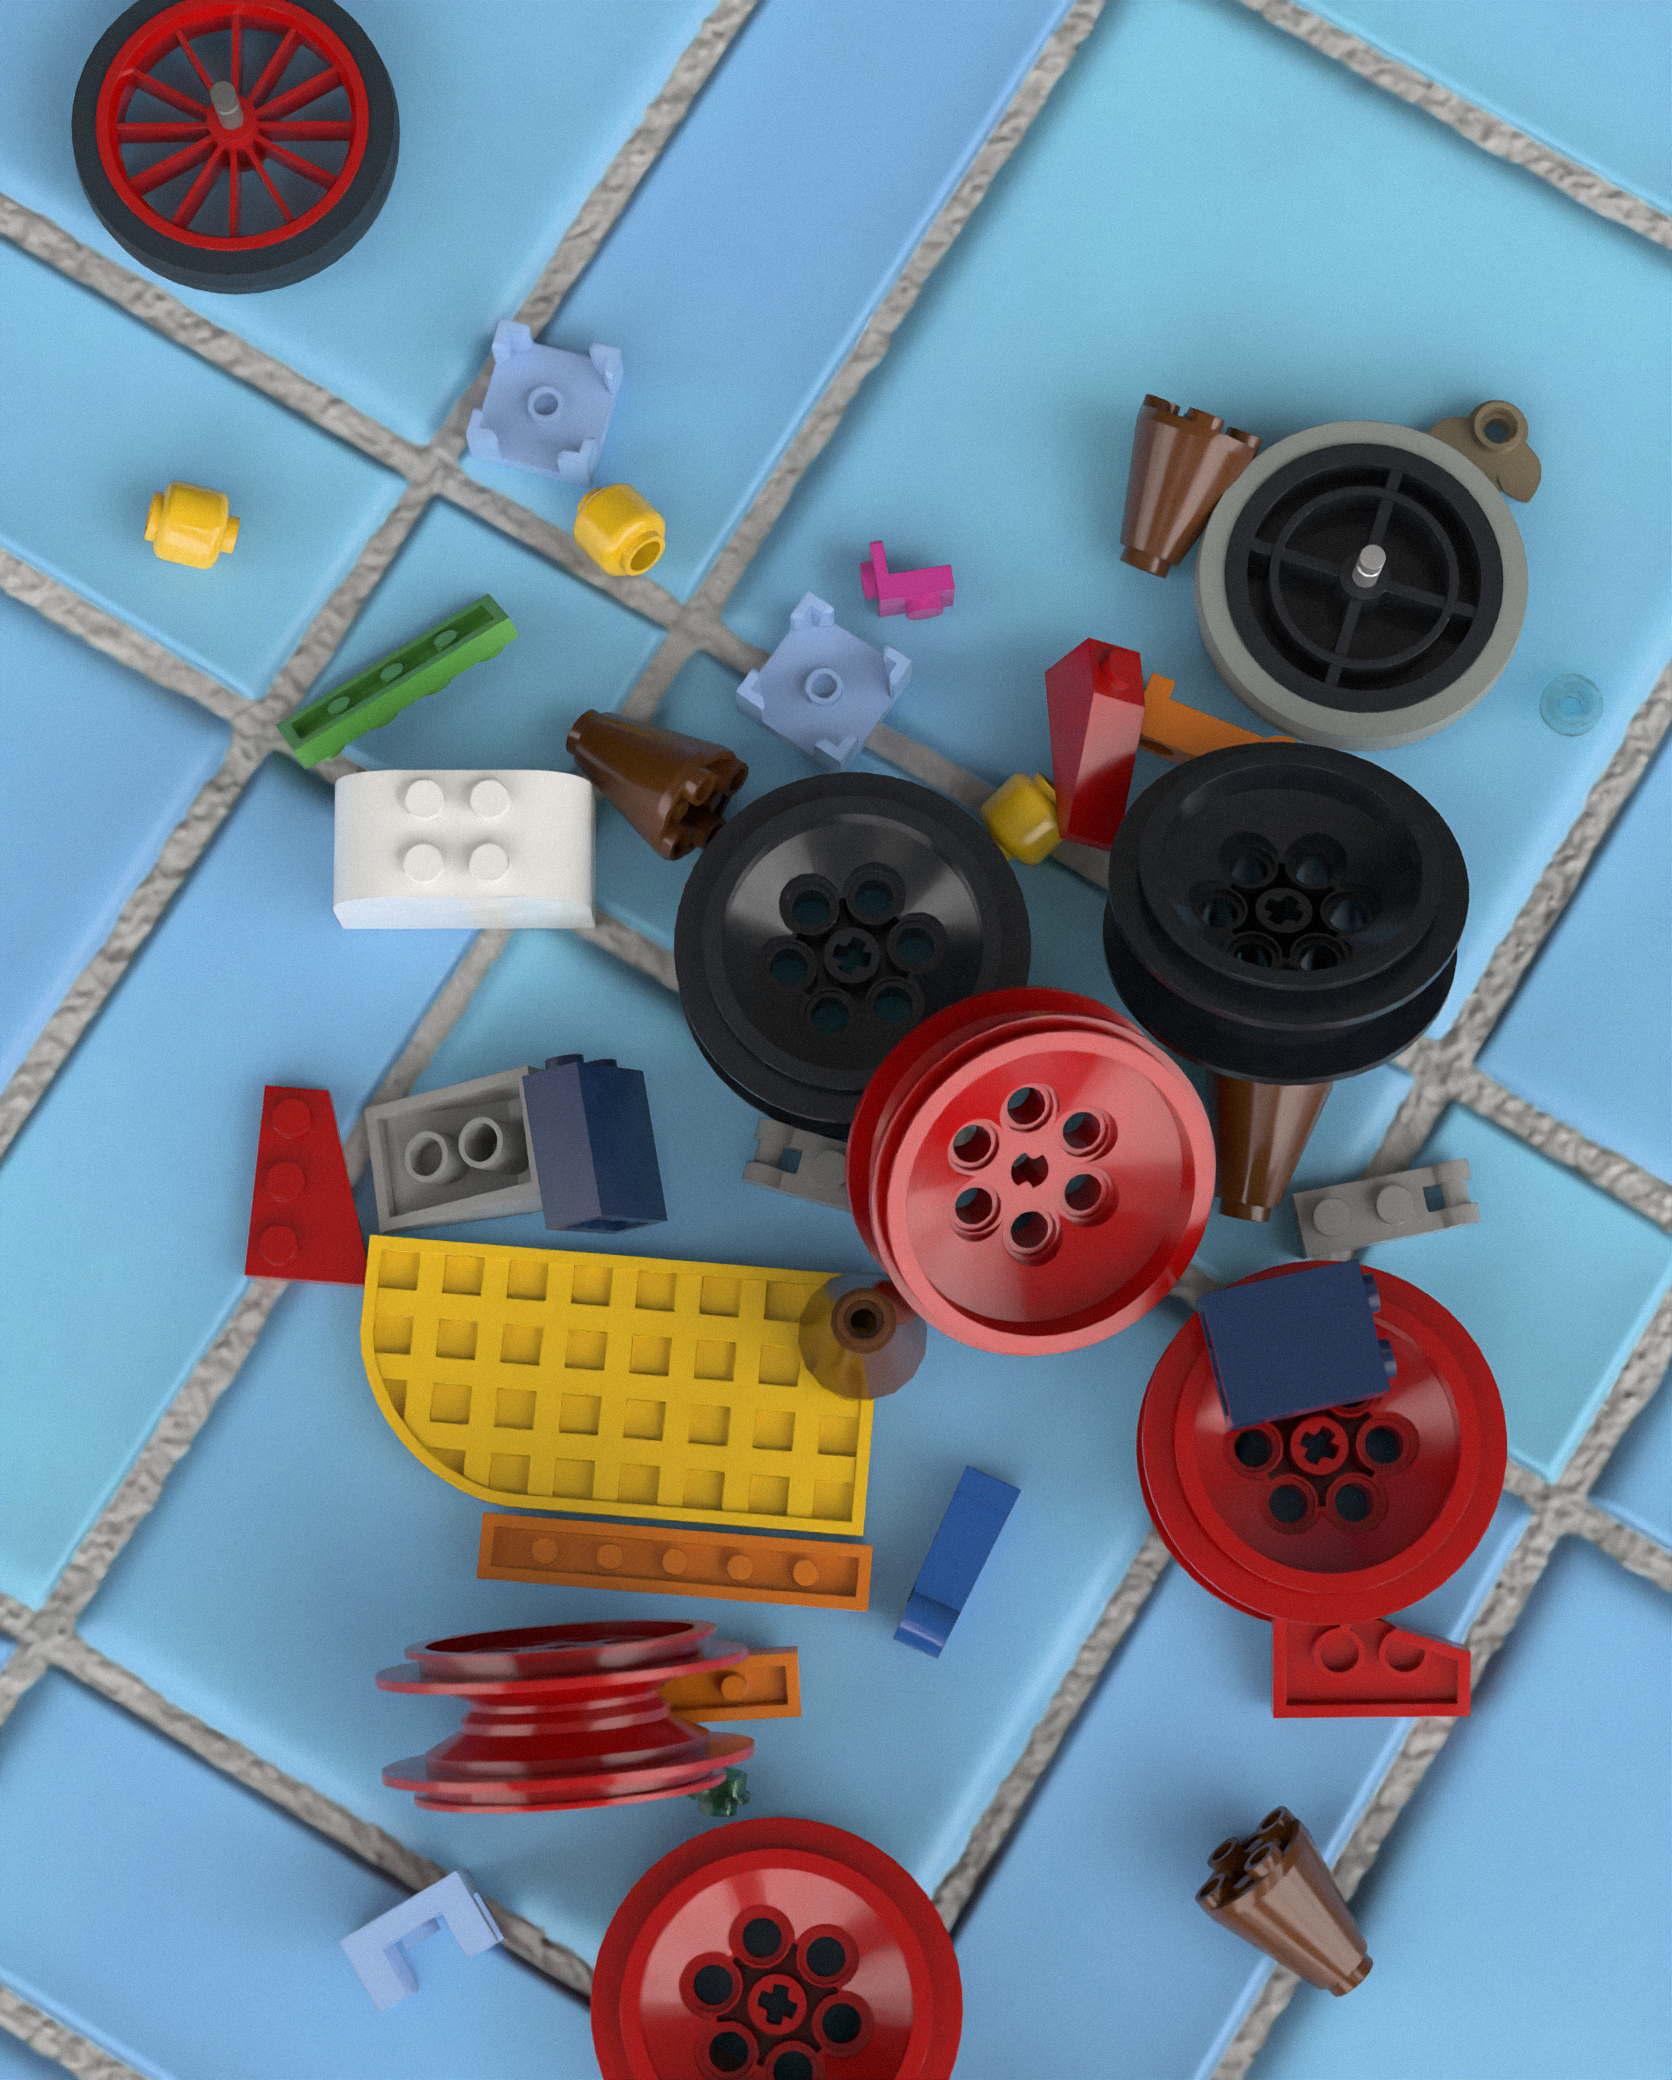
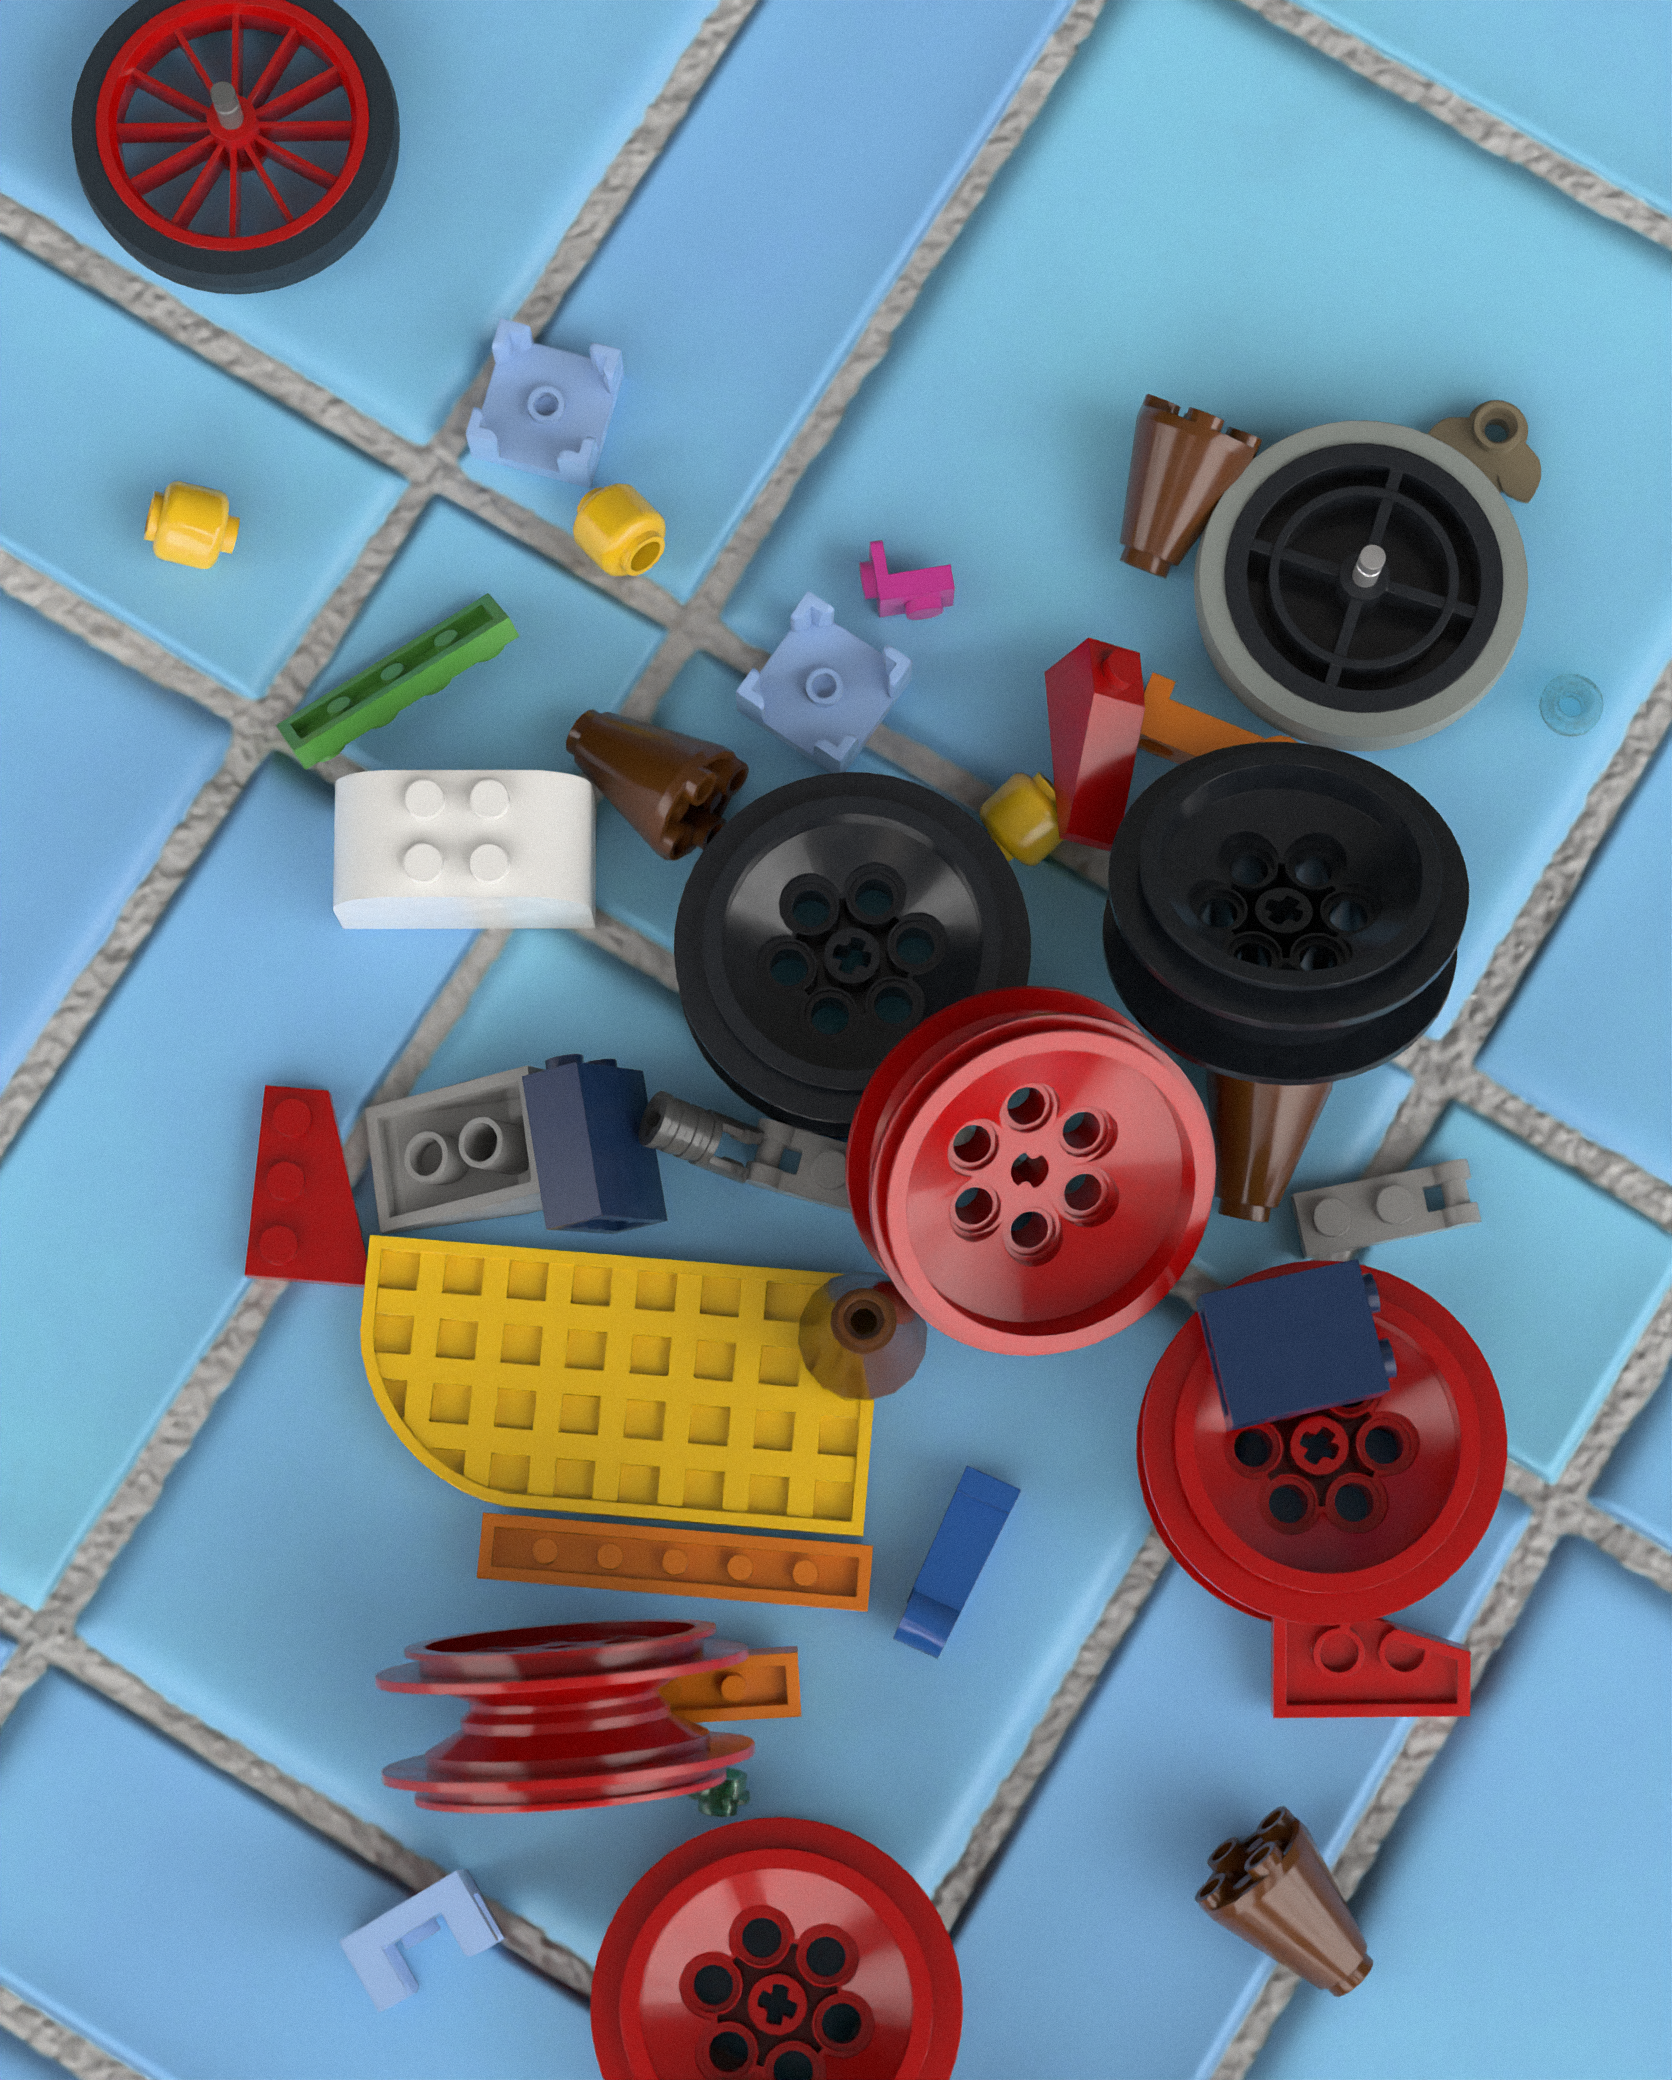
(694, 1134): none -> dark grey hinge

